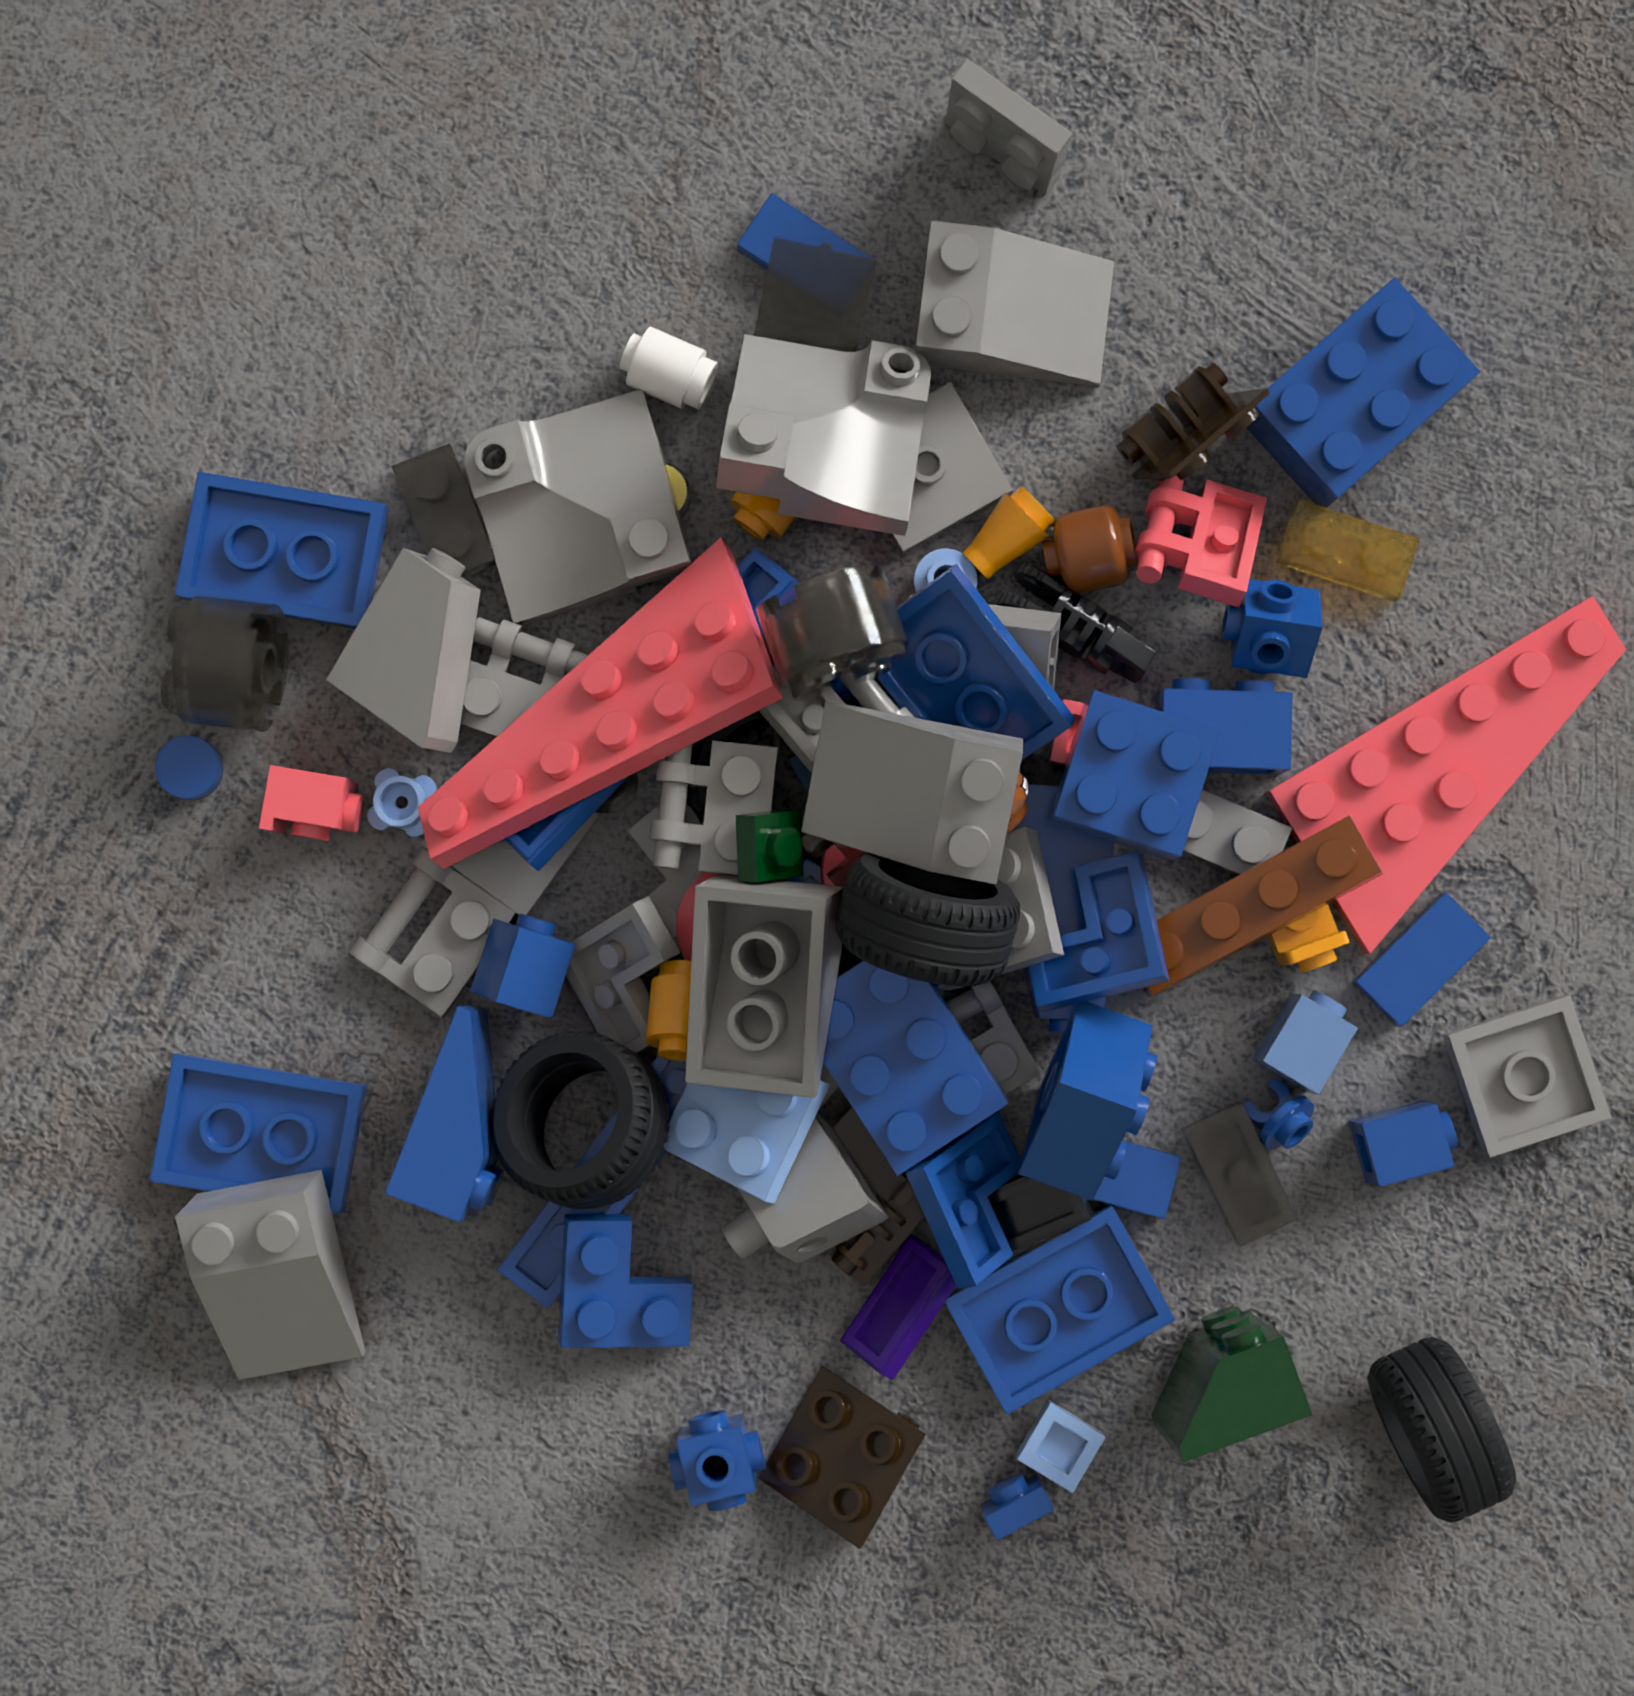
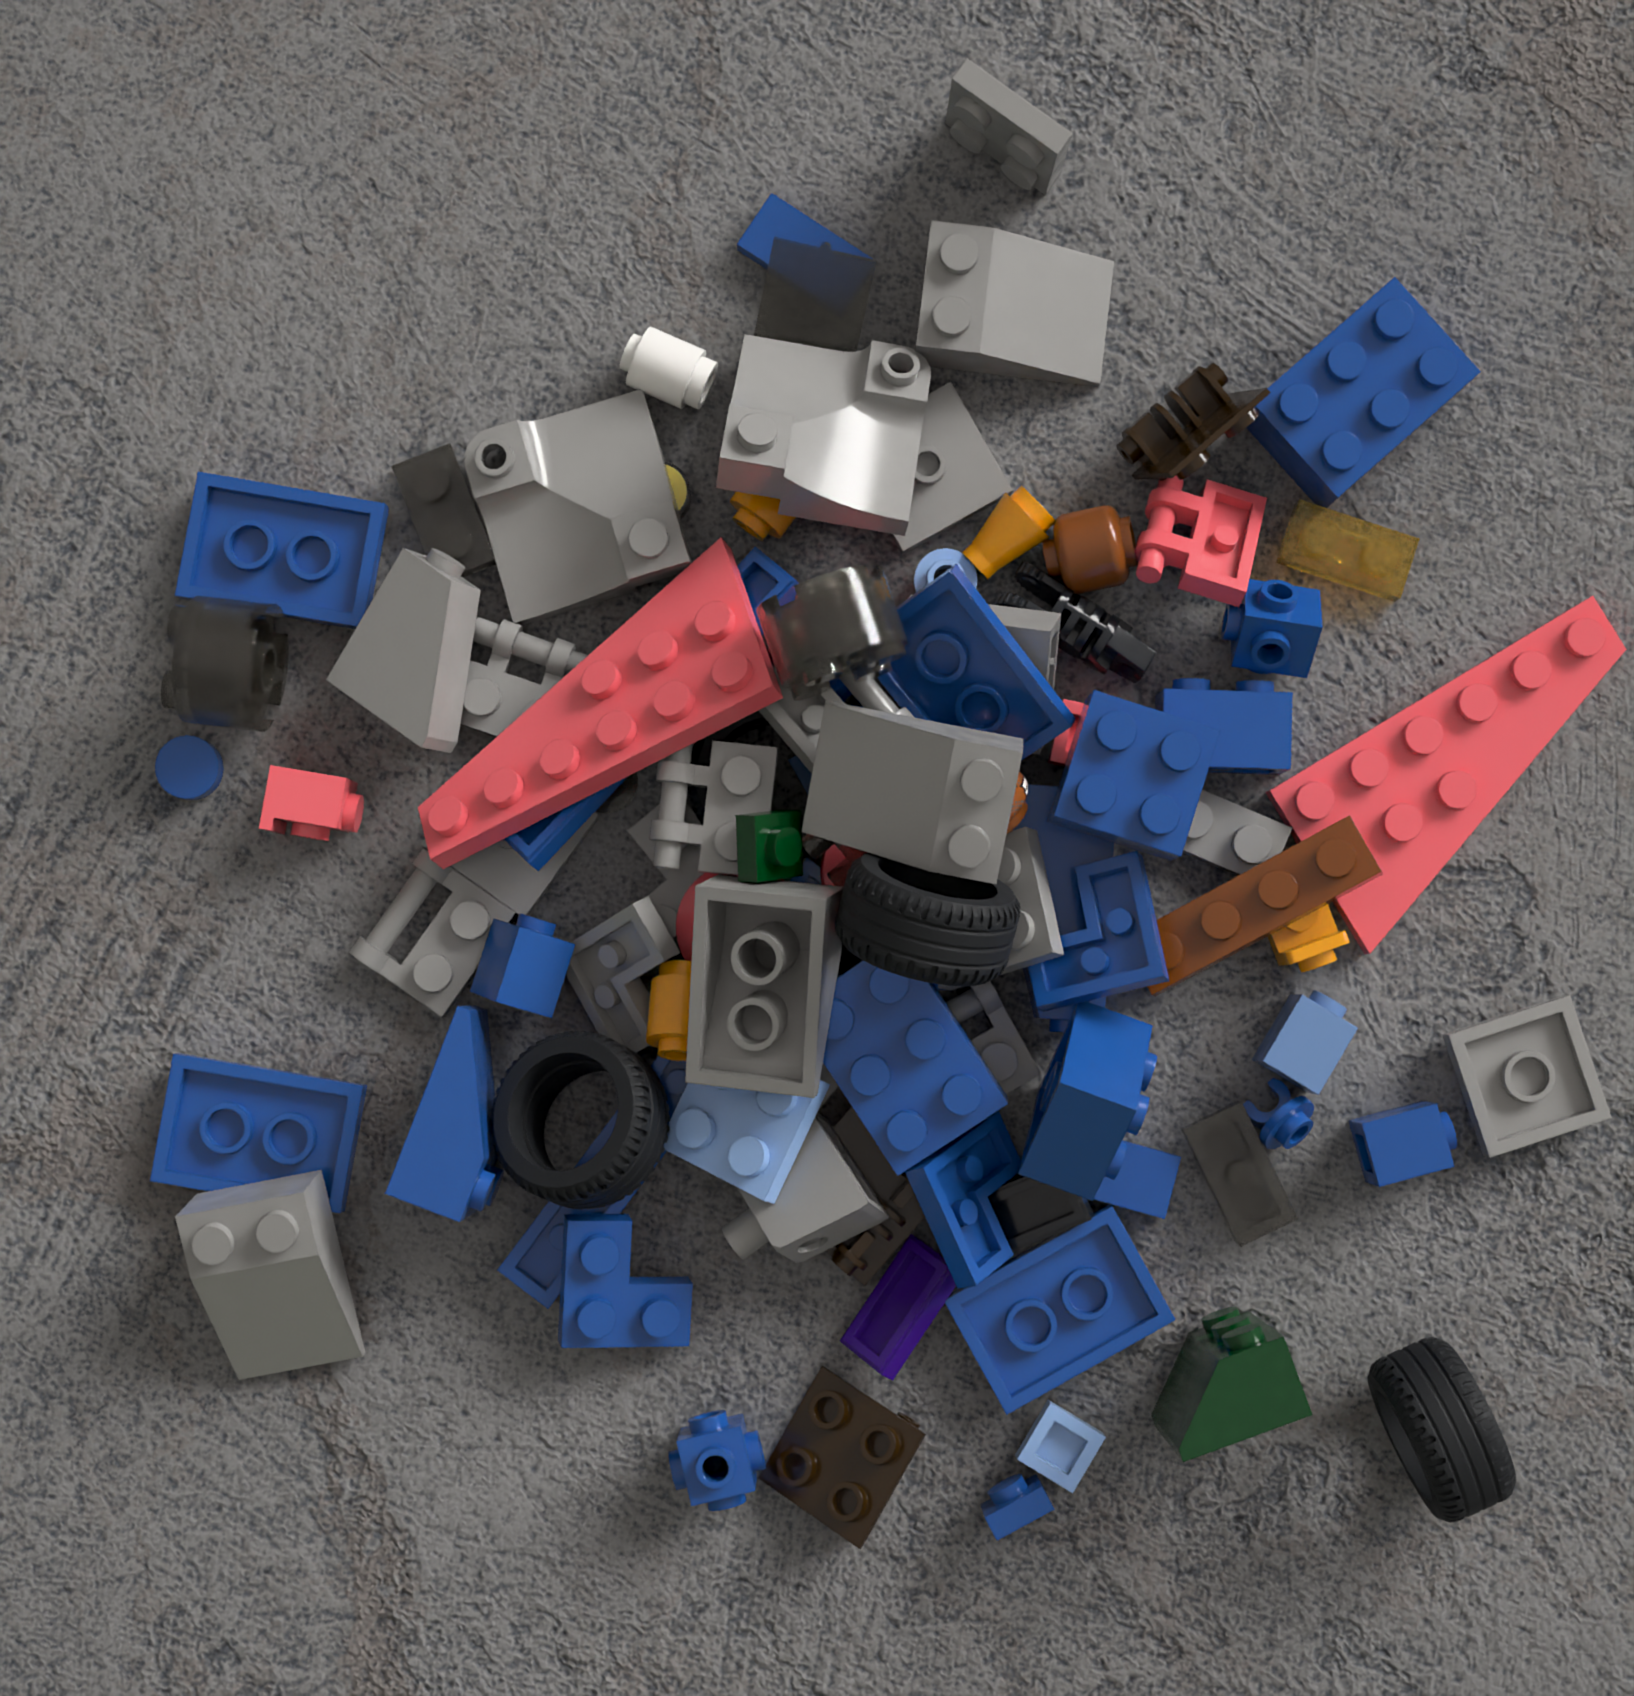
(390, 788): light blue plate -> none
(1421, 959): blue tile -> none

